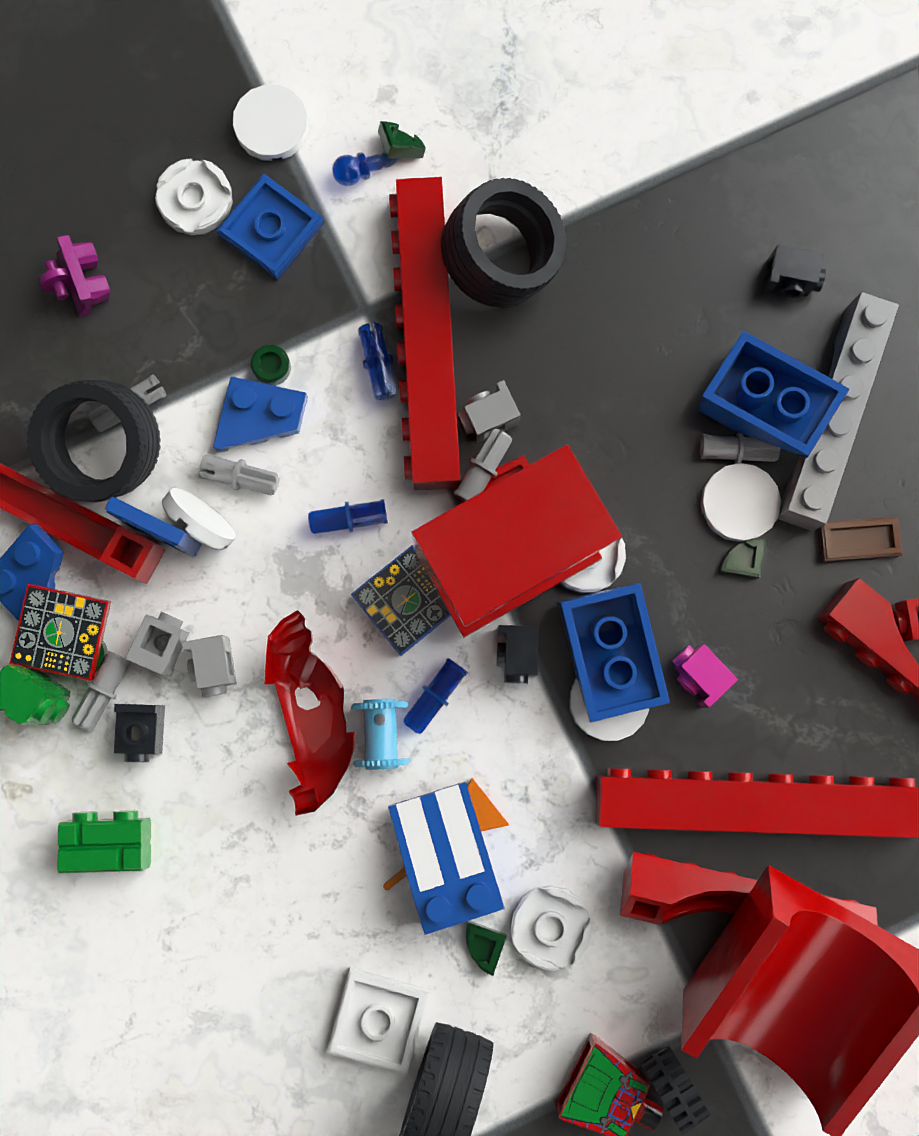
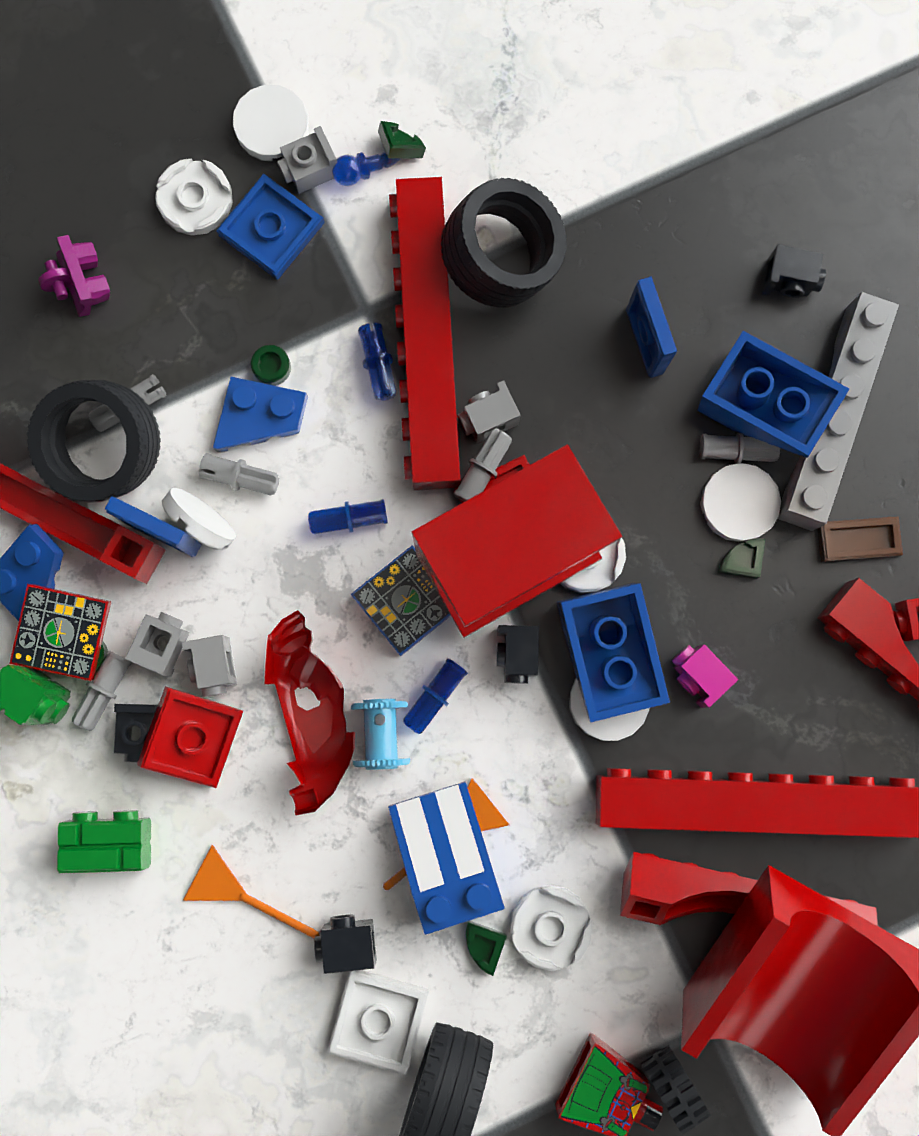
(190, 737): none -> red tile
(218, 883): none -> orange piece
(314, 170): none -> light grey brick
(346, 944): none -> black brick
(650, 328): none -> blue tile

